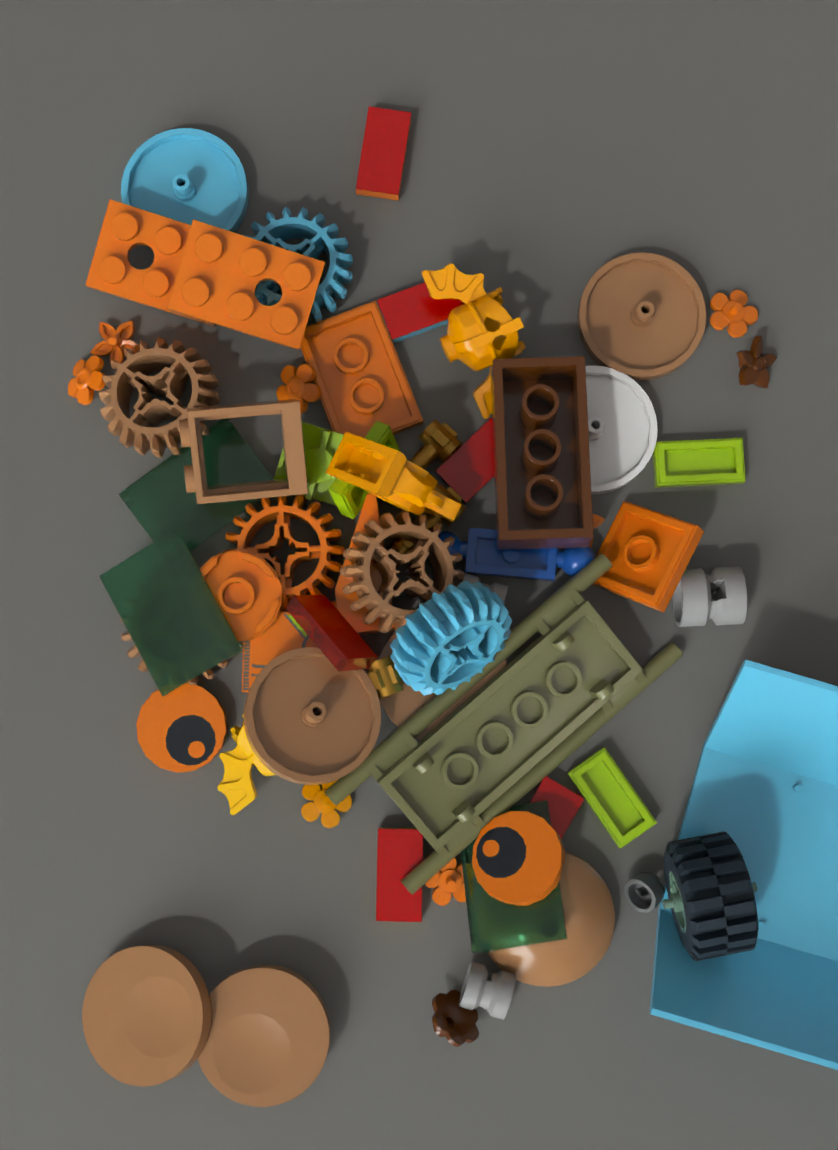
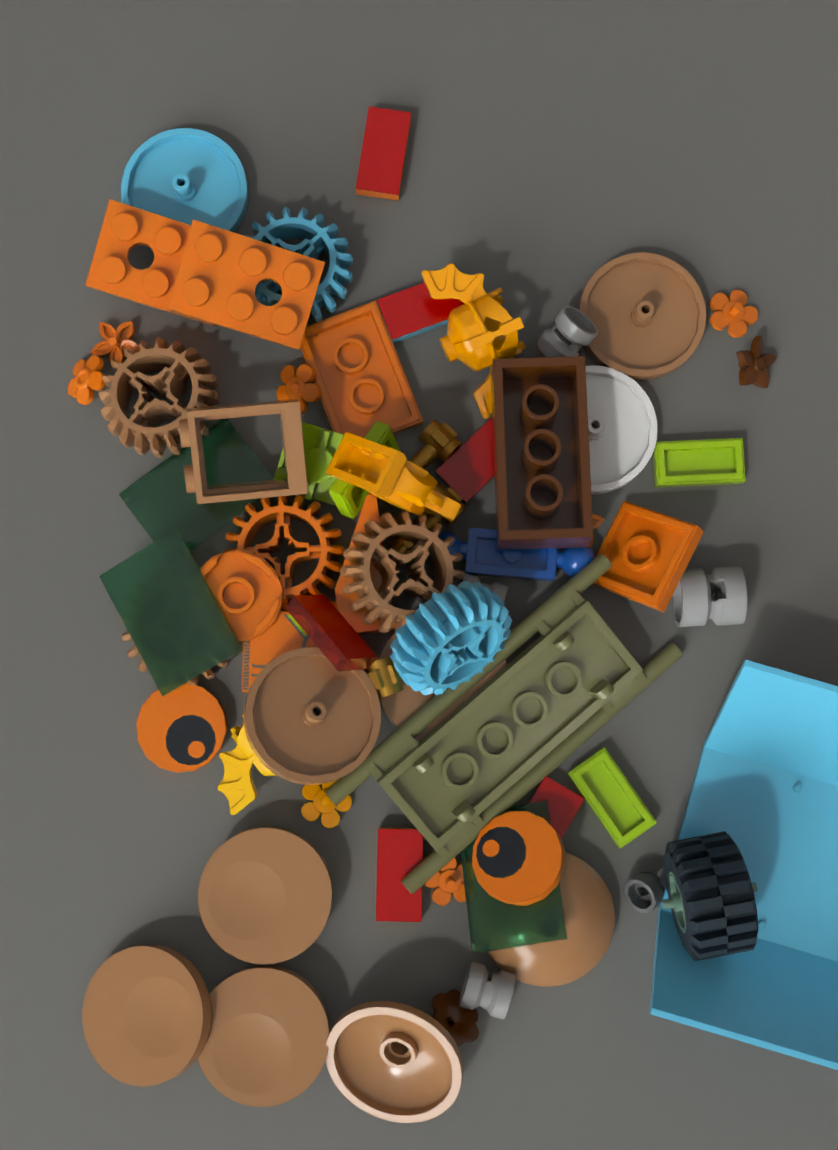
(265, 895): none -> medium nougat piece
(394, 1062): none -> medium nougat dish
(568, 334): none -> light grey wheel

